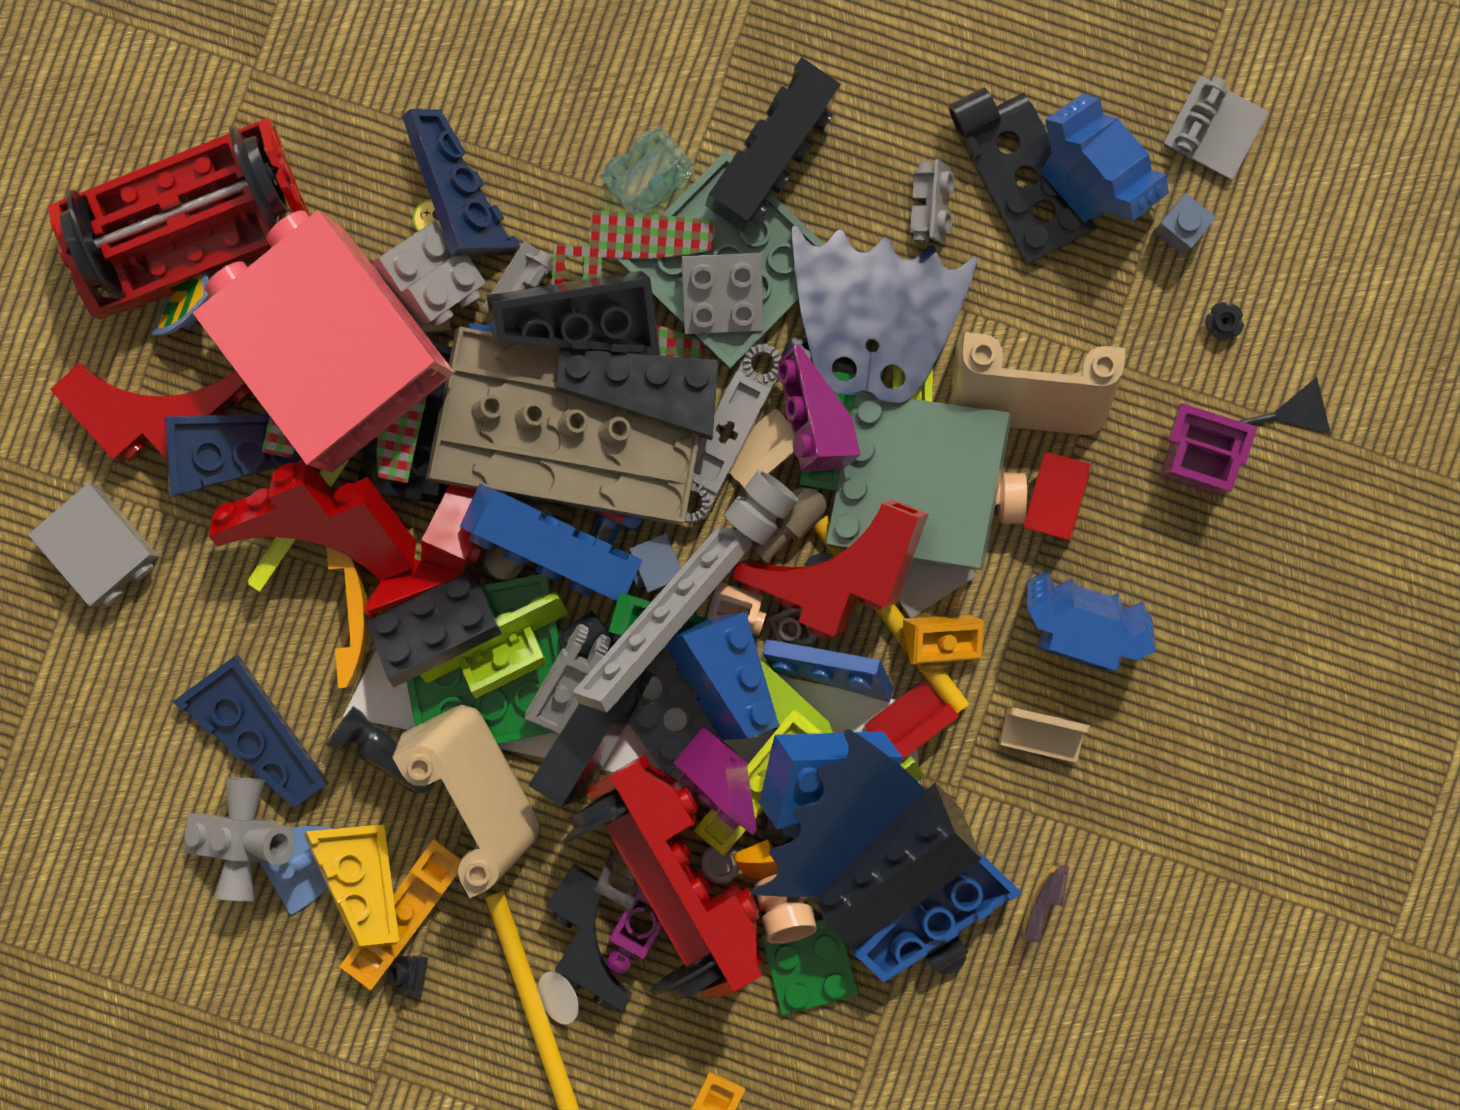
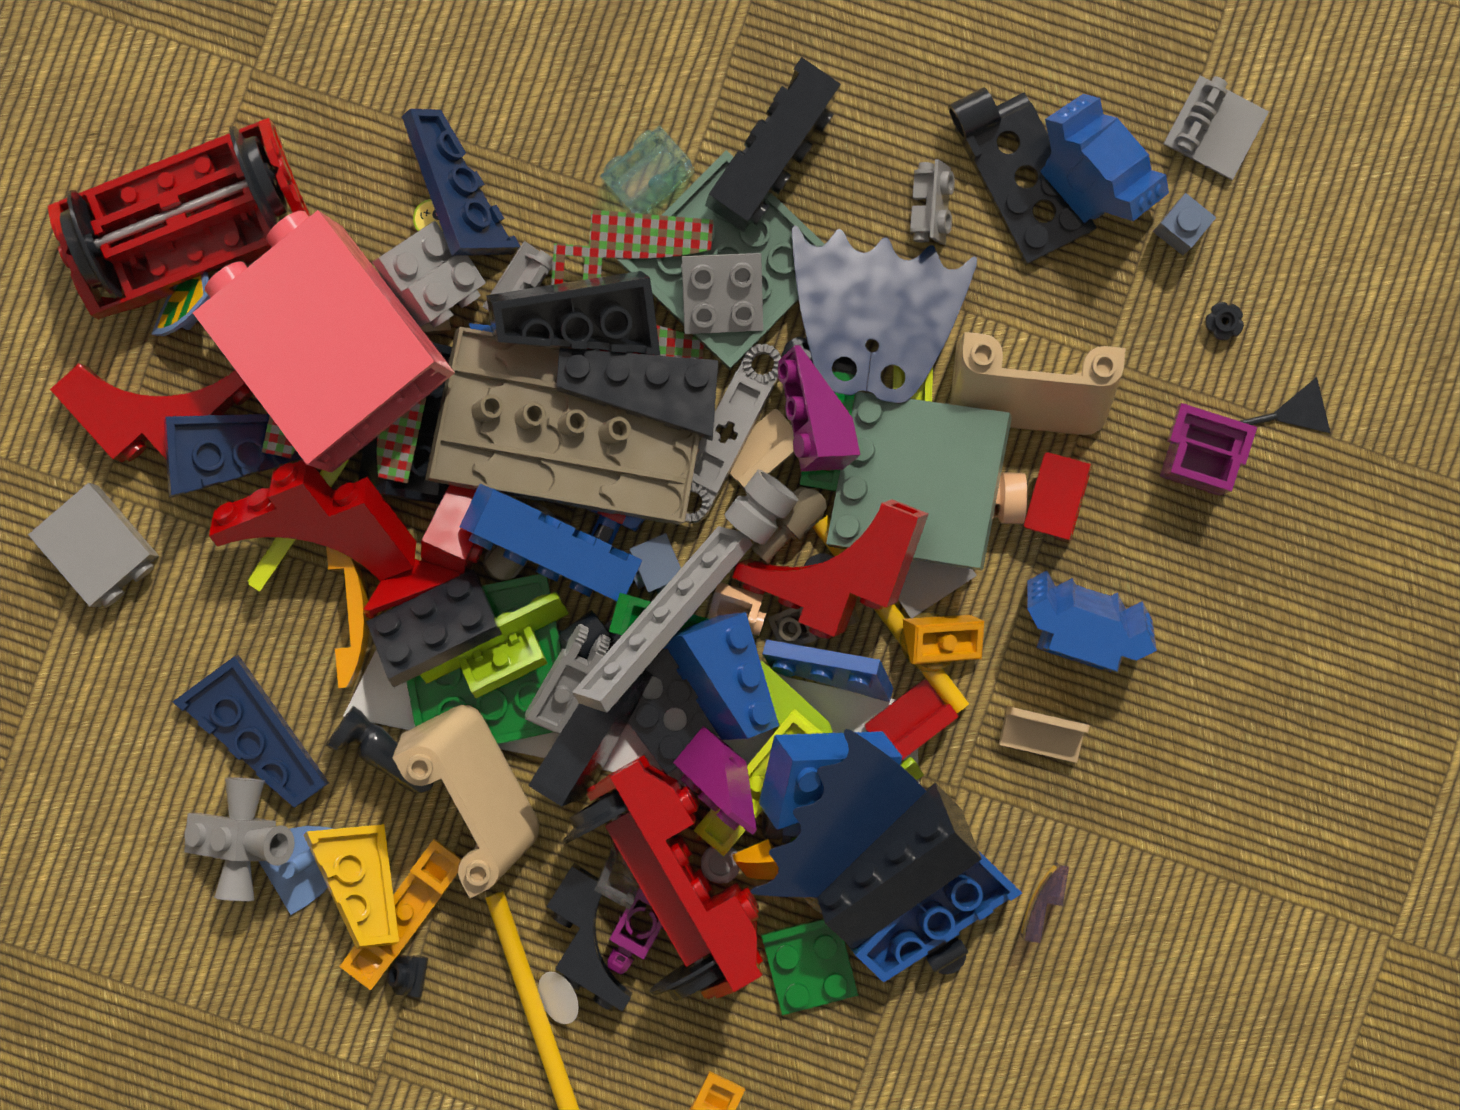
(786, 917): light nougat wheel -> none

